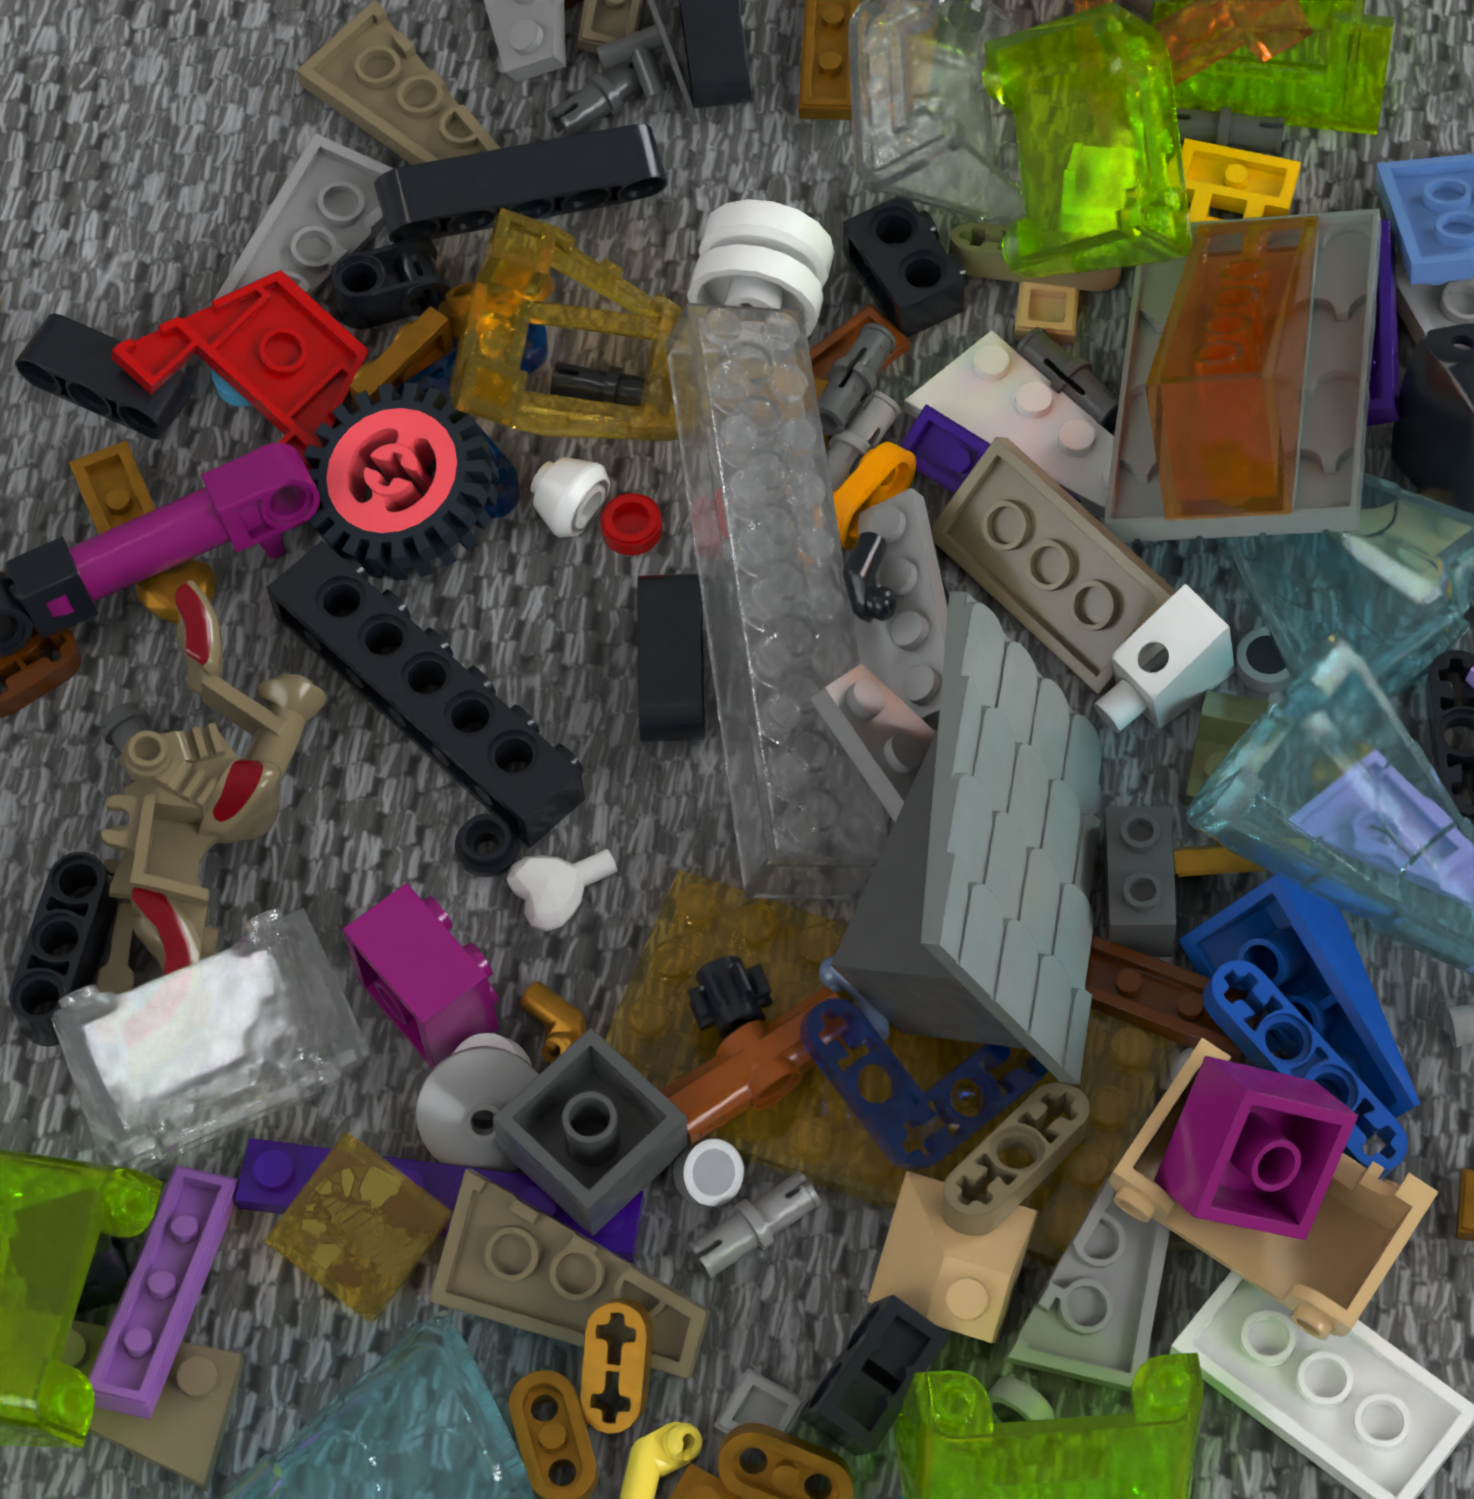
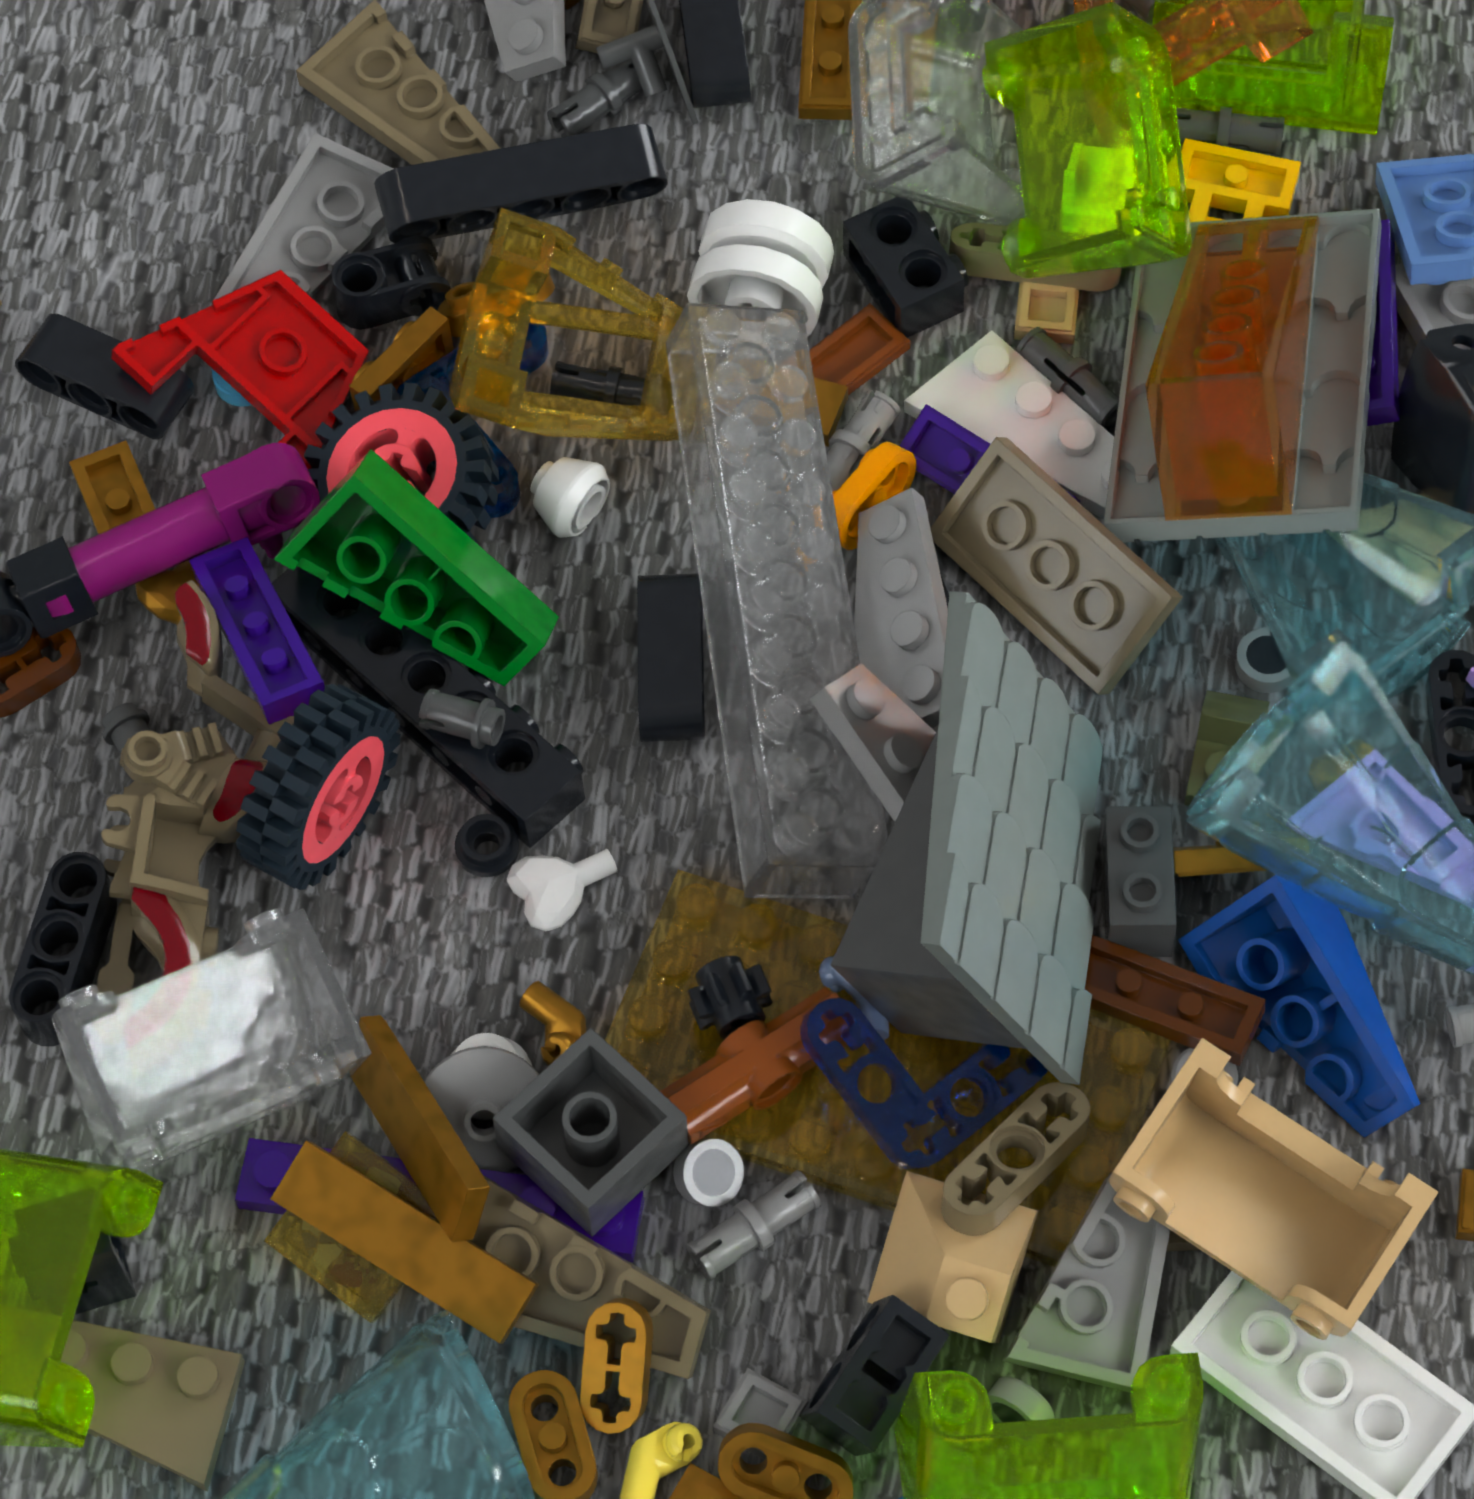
(162, 1291): medium lavender tile -> none
(257, 629): none -> dark purple plate
(318, 786): none -> black wheel
(404, 1242): none -> pearl gold tile
(419, 571): none -> green wedge
(420, 1132): none -> pearl gold tile
(422, 973): magenta brick -> none
(463, 718): none -> dark grey pin
(631, 524): red tile -> none
(854, 376): dark grey pin -> none
(859, 573): black arm -> none
(1168, 663): white torso -> none
(1255, 1148): magenta brick -> none
(1314, 1056): blue beam -> none

